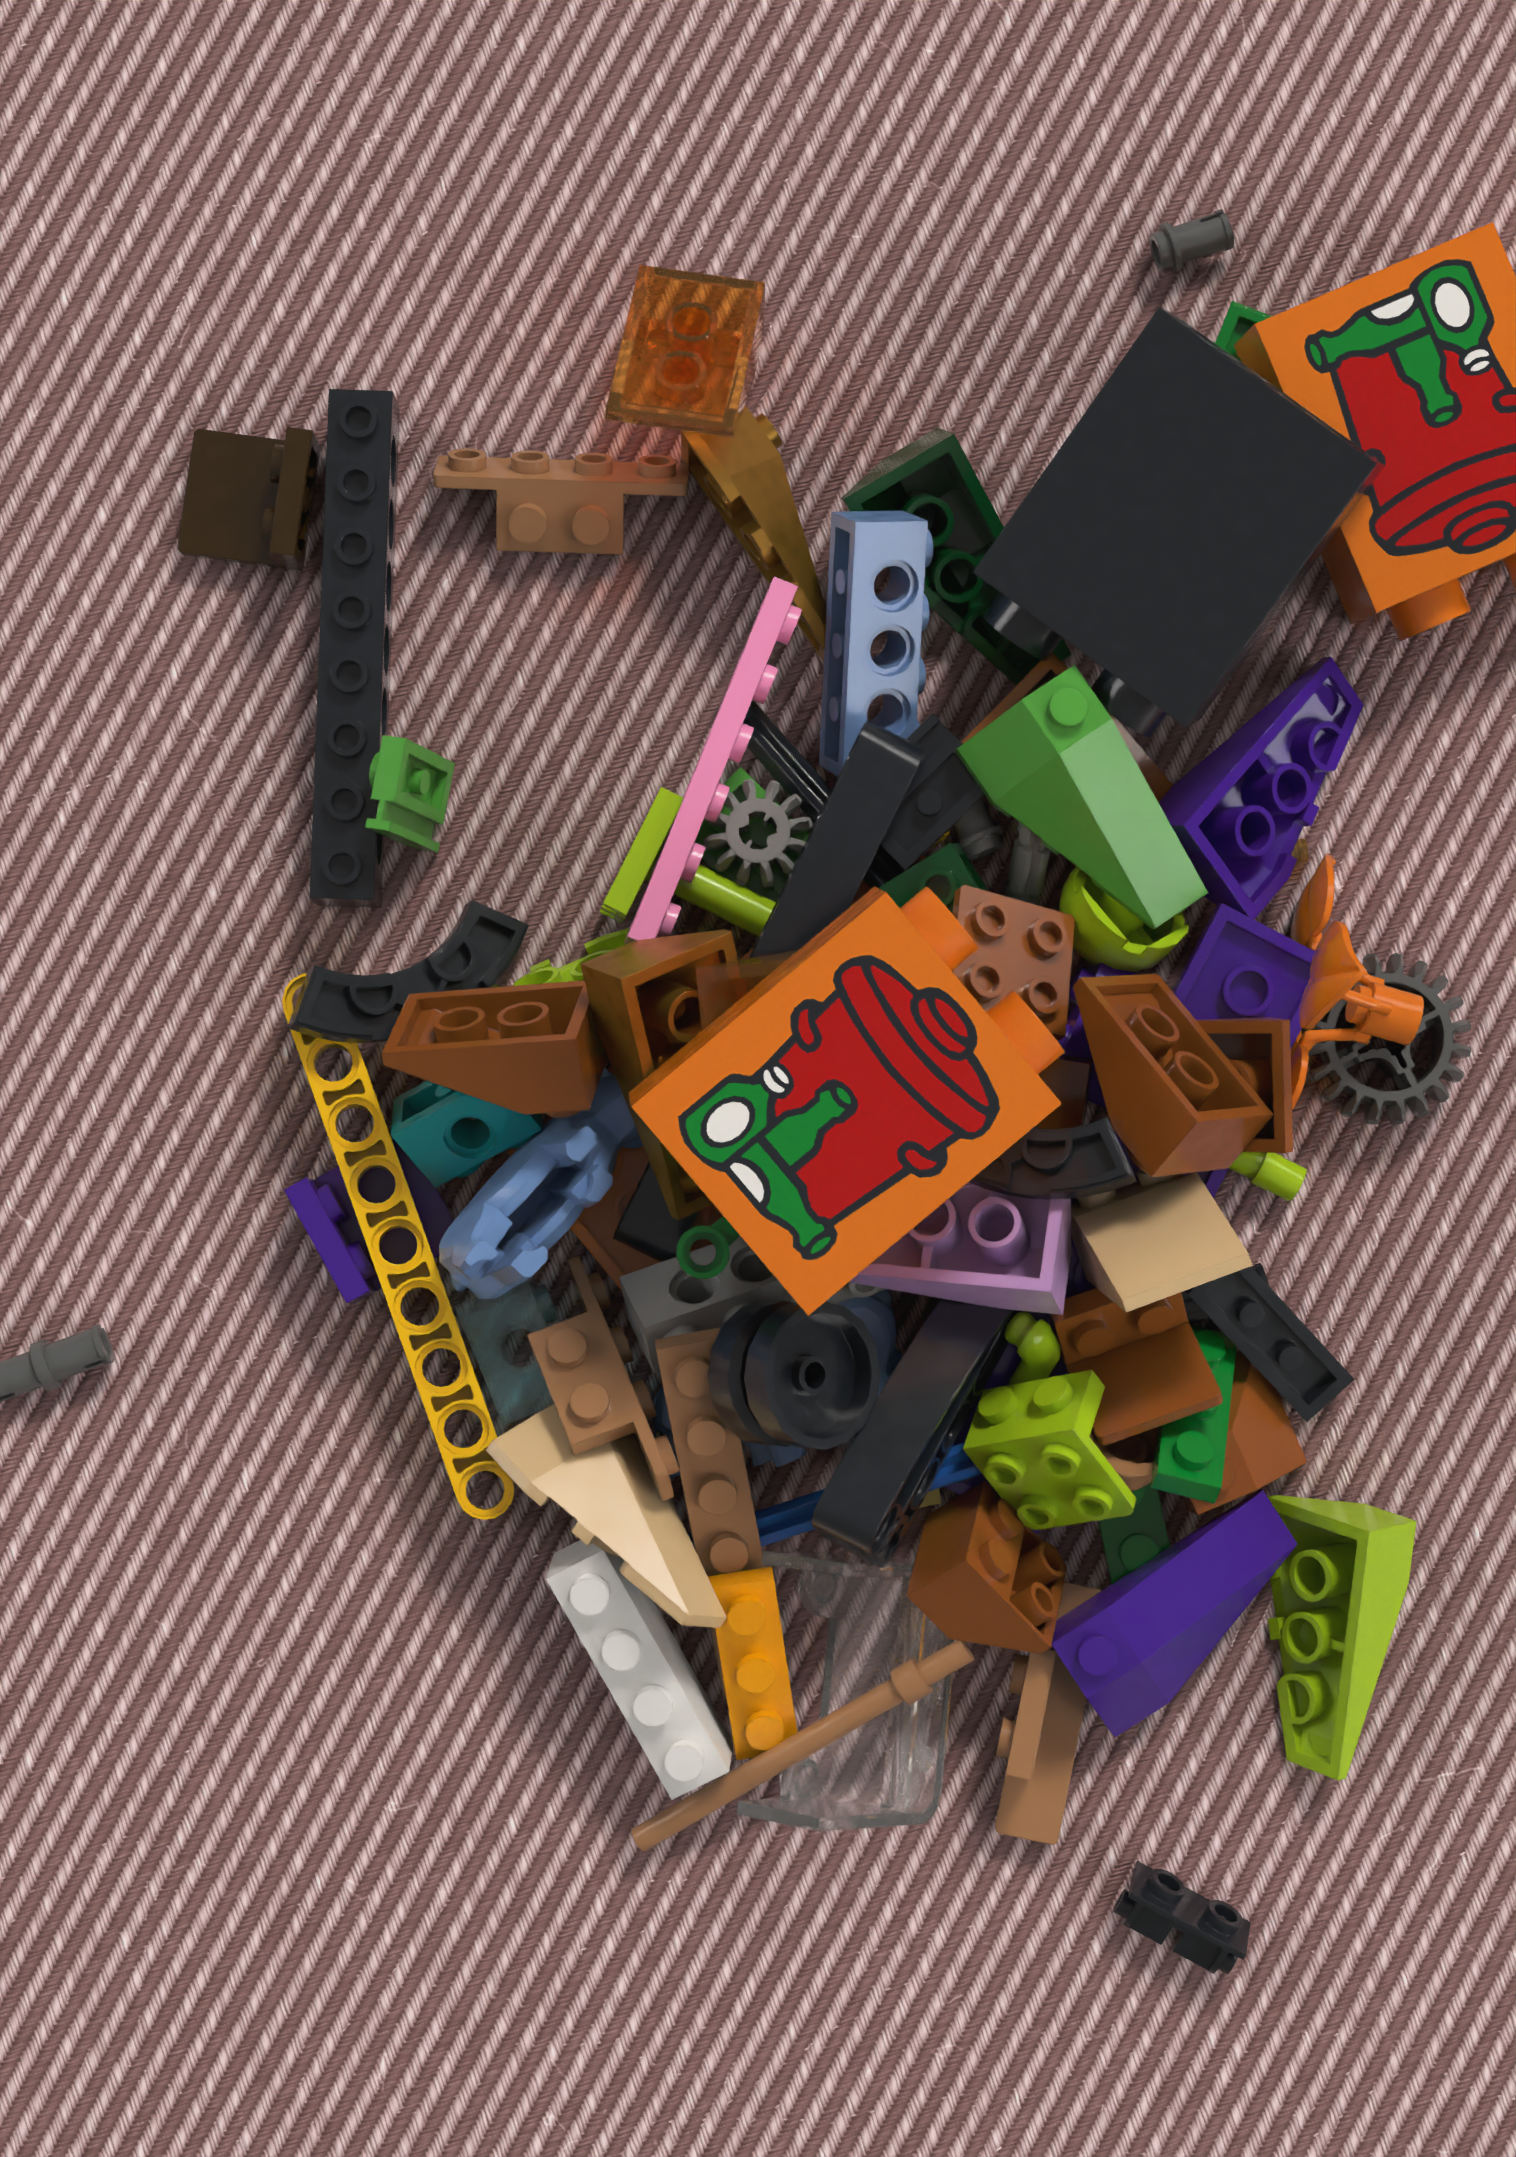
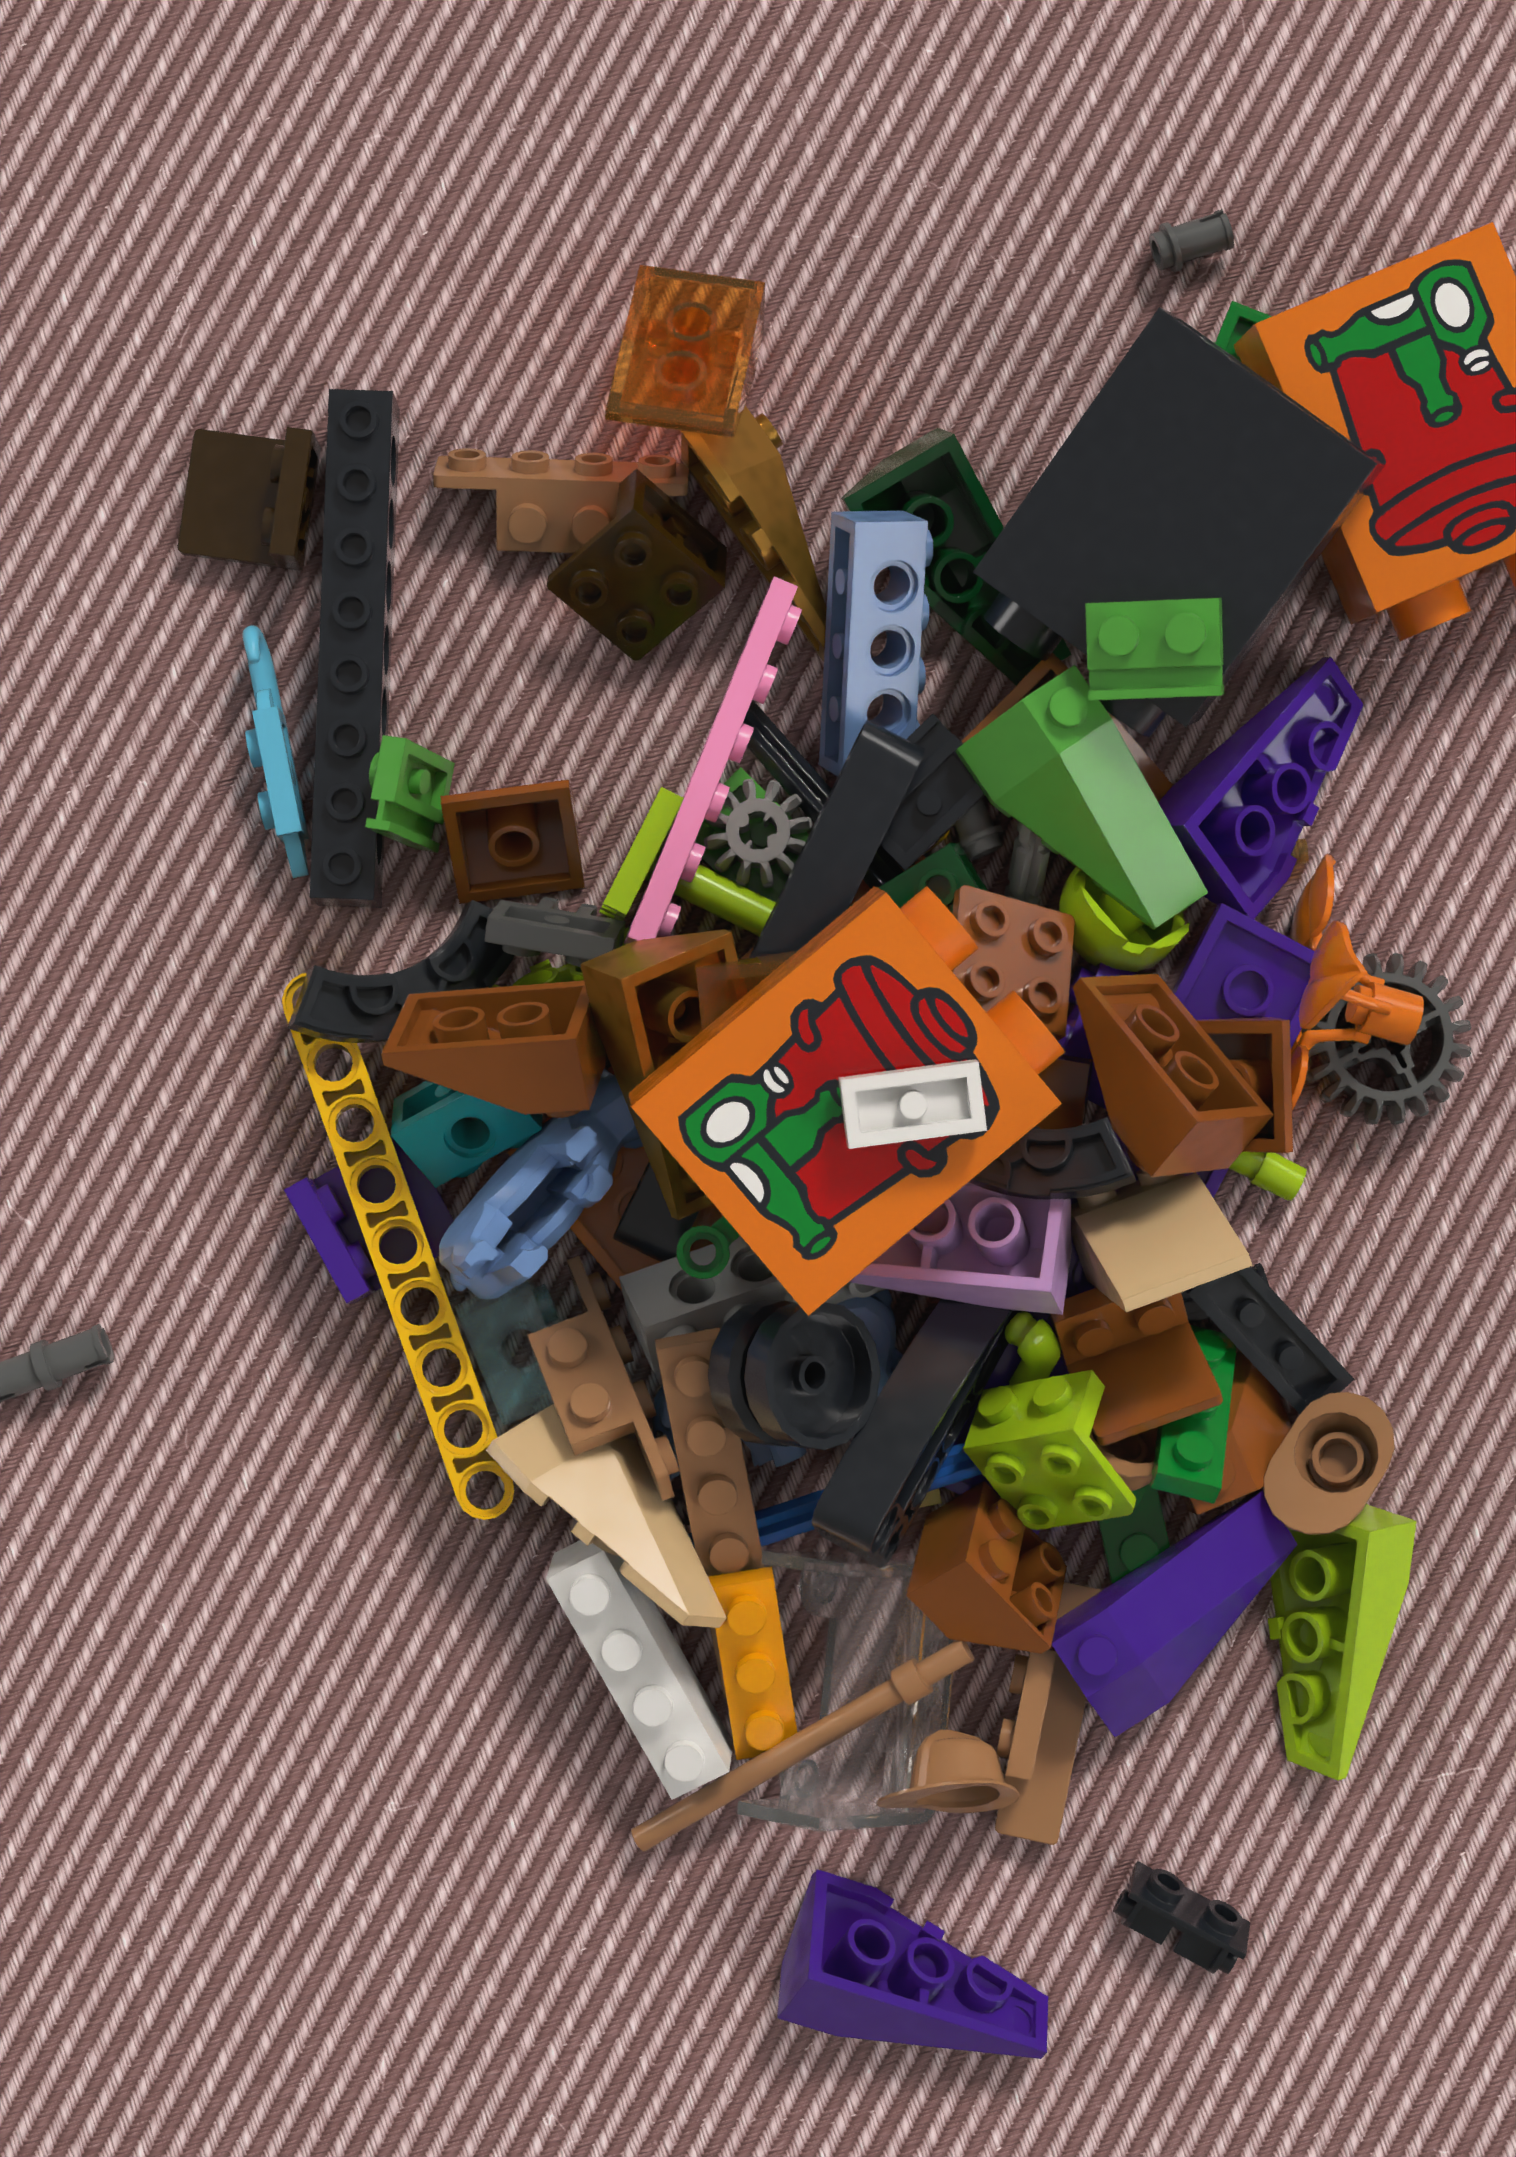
(271, 748): none -> medium azure plate
(513, 841): none -> dark orange slope
(545, 928): none -> dark grey hinge
(642, 570): none -> dark brown bracket
(884, 1978): none -> dark purple wedge
(912, 1104): none -> white plate
(954, 1776): none -> medium nougat piece
(1155, 649): none -> bright green plate
(1329, 1463): none -> medium nougat piece

